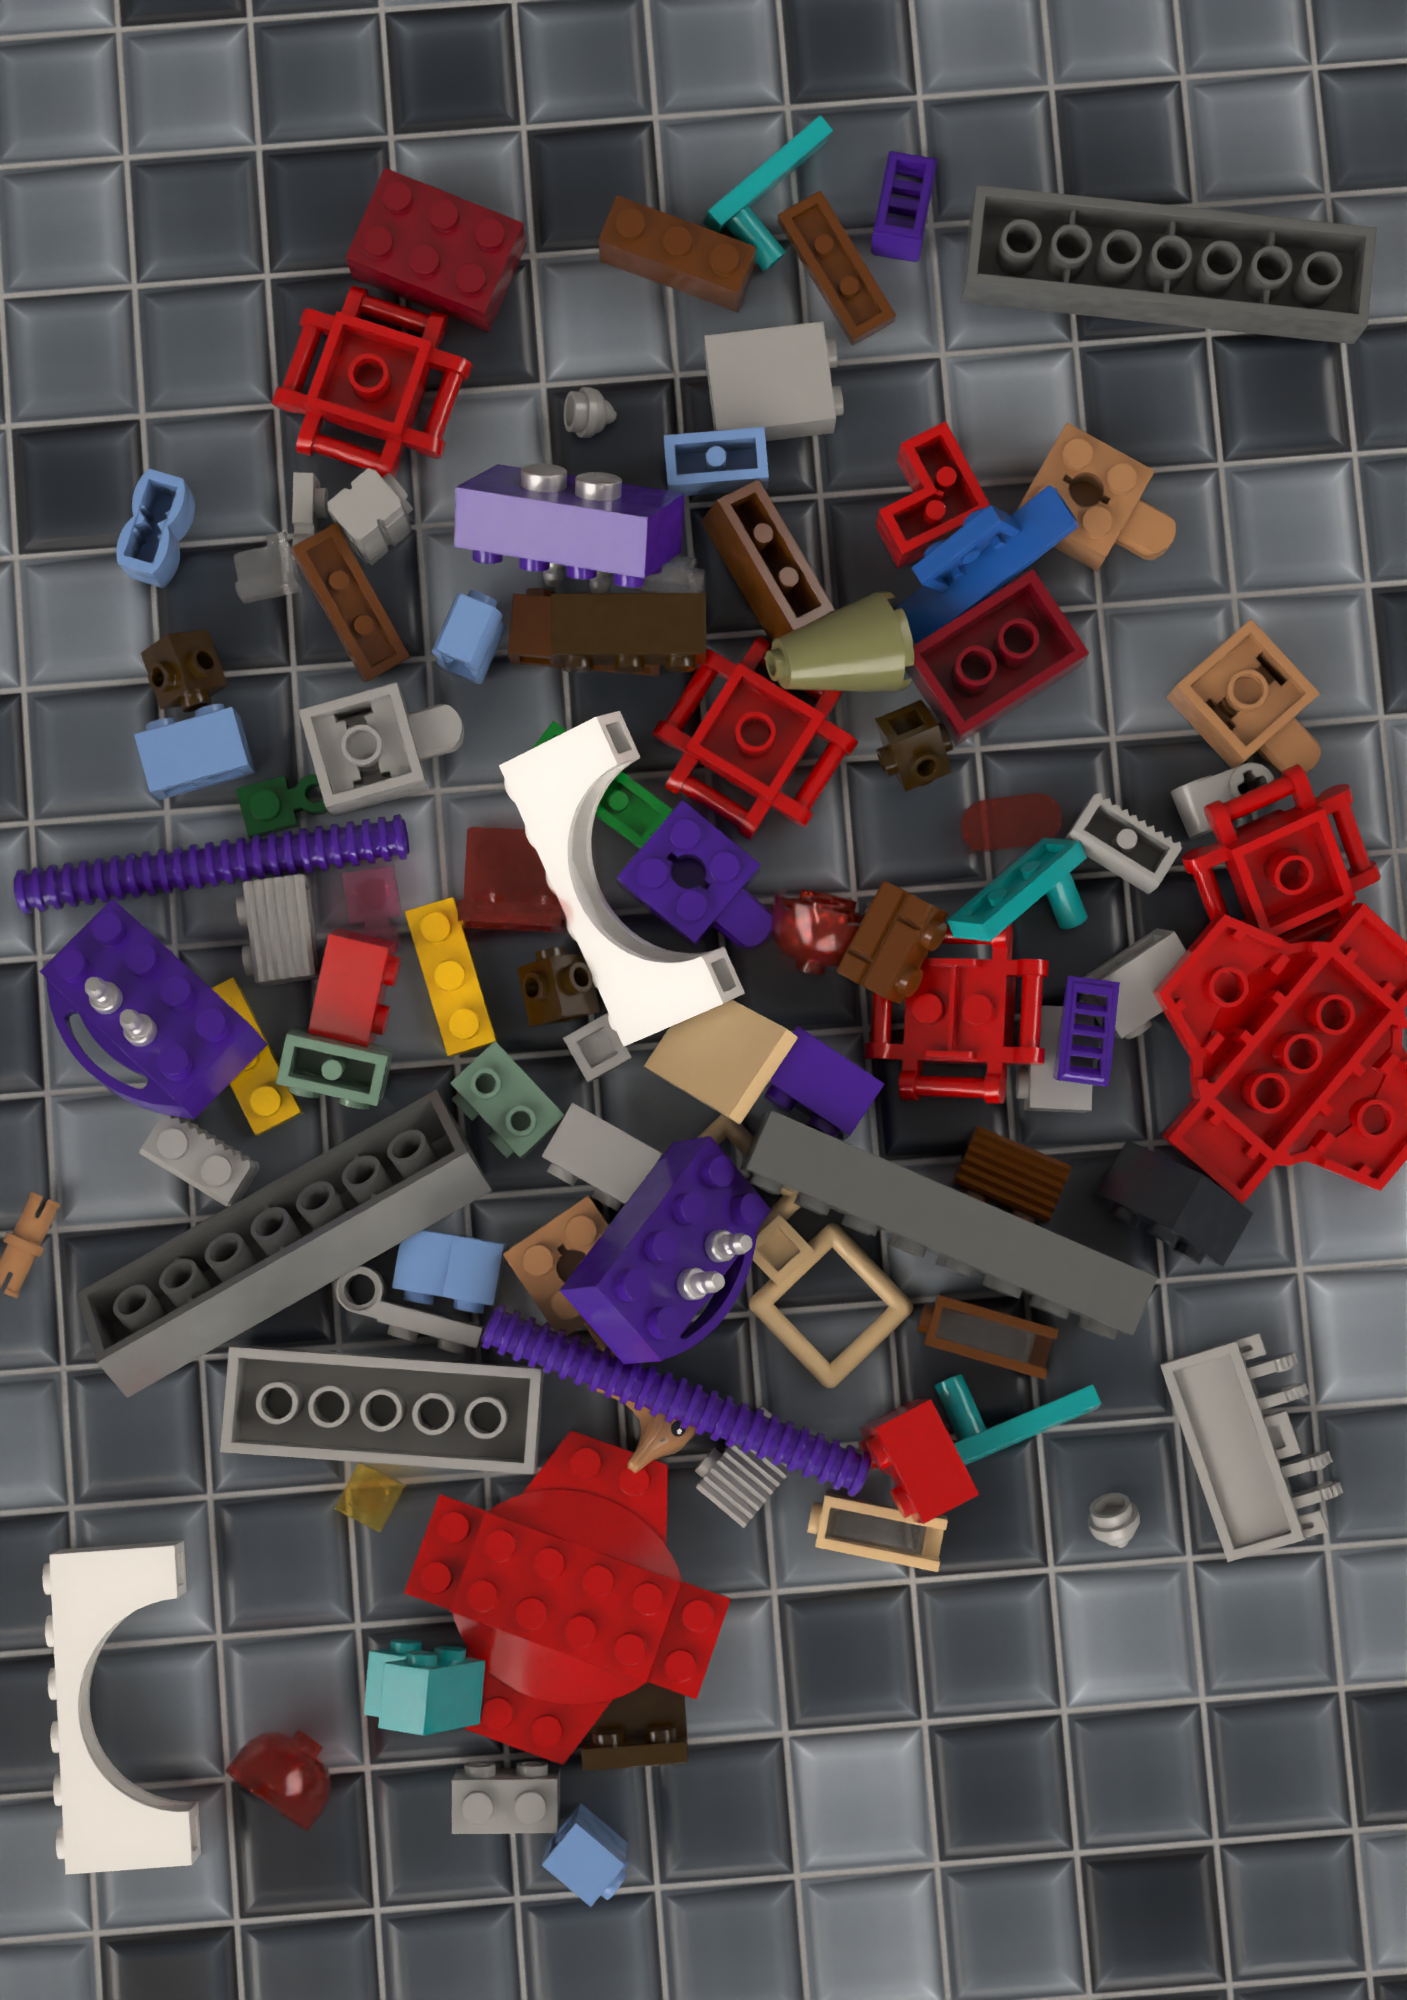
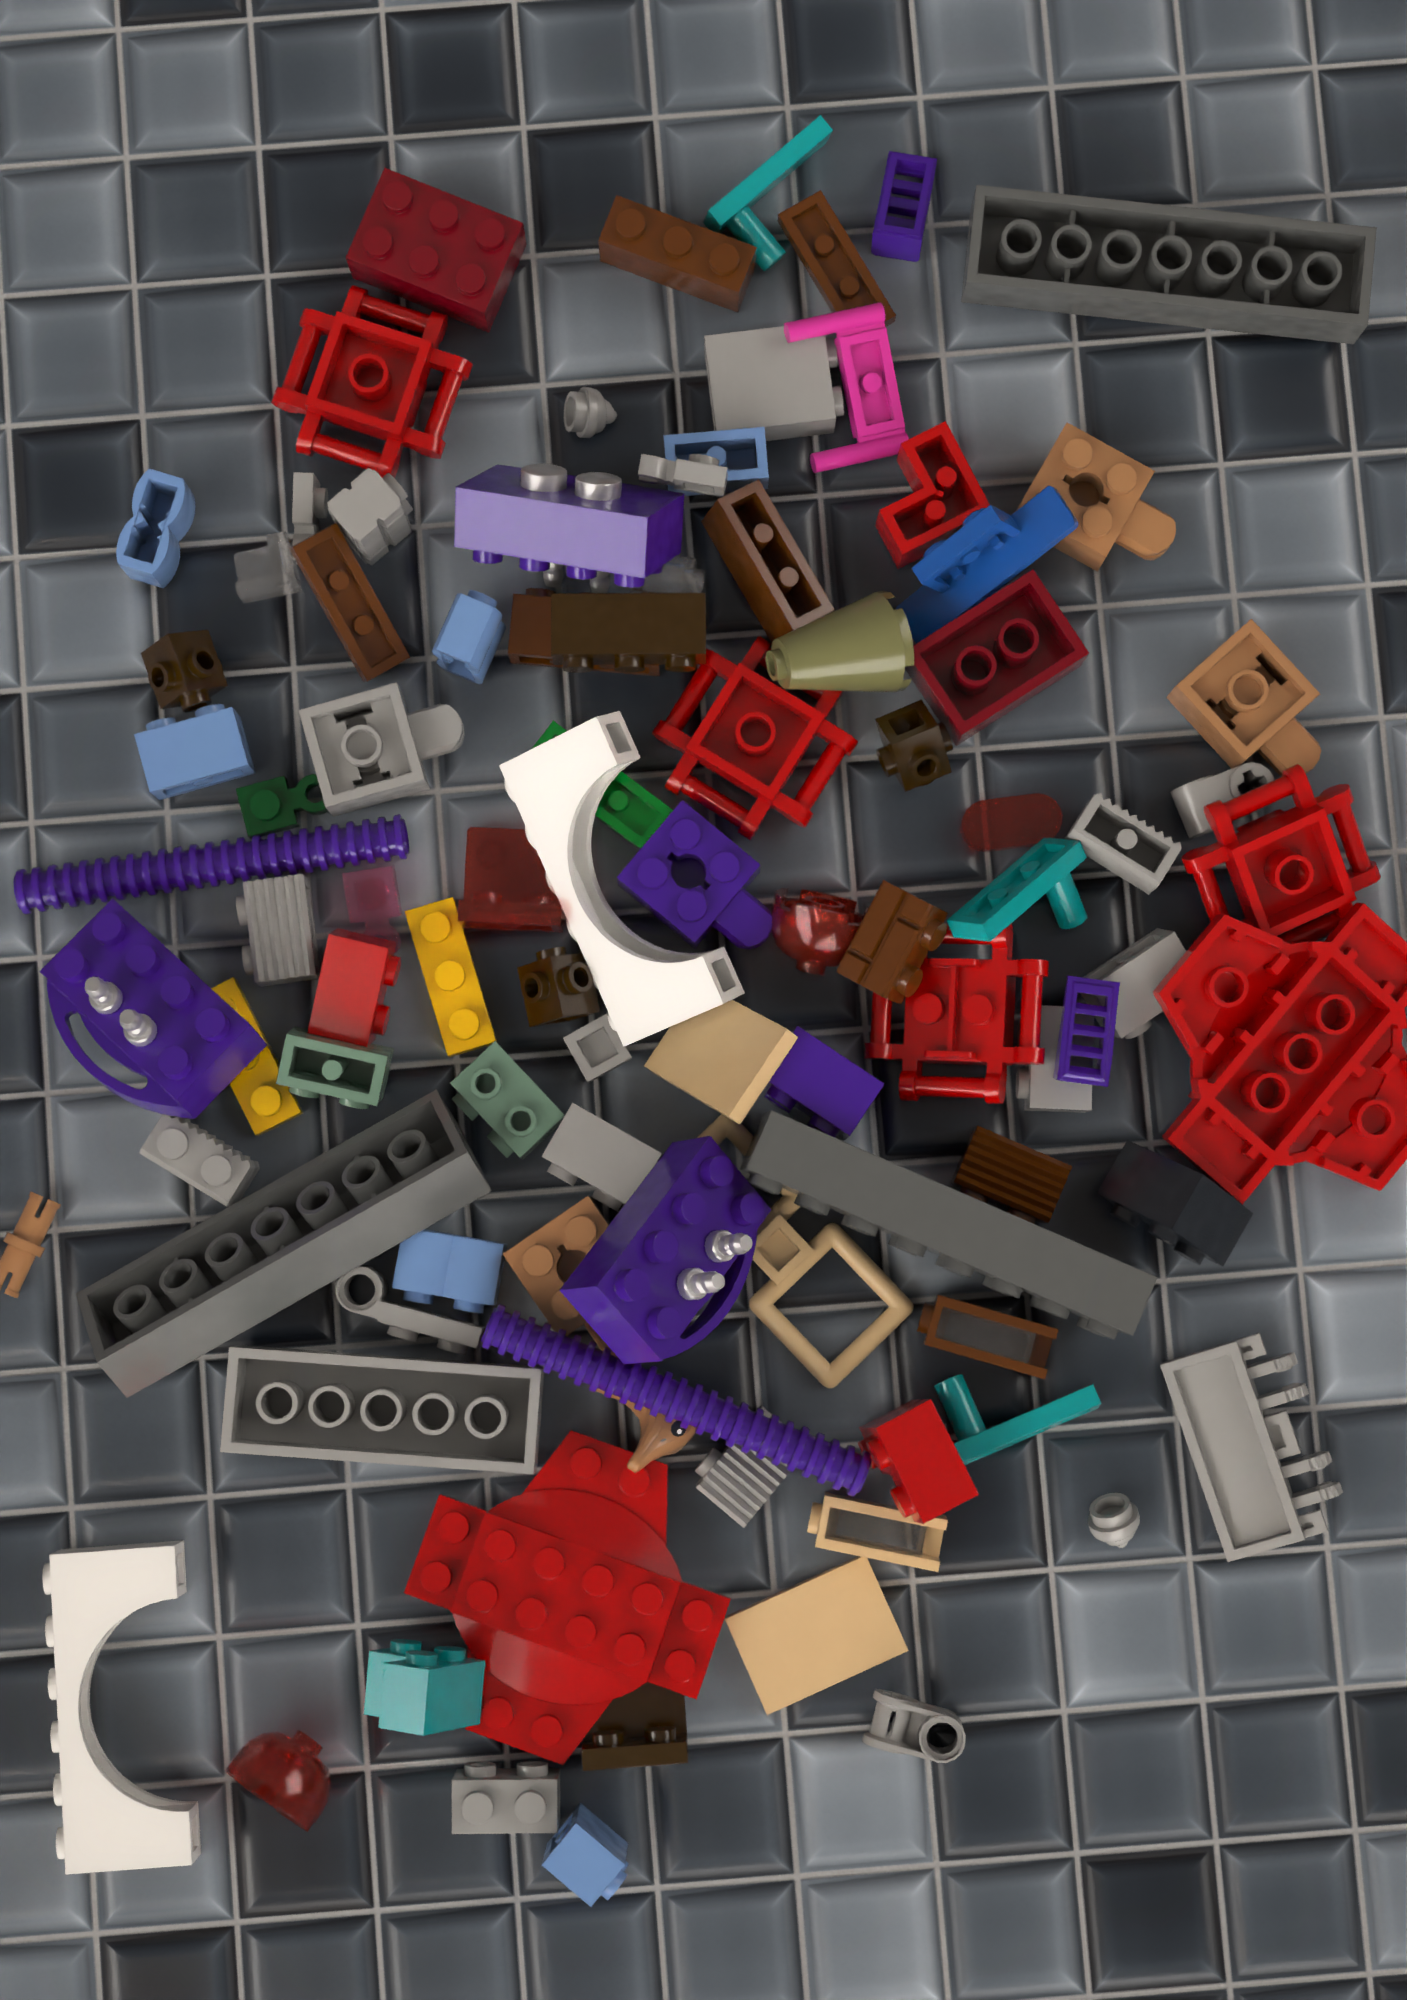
(370, 1496): clear yellow plate -> none
(695, 475): none -> light grey plate
(816, 1634): none -> tan tile
(866, 380): none -> dark pink plate
(910, 1727): none -> light grey piece

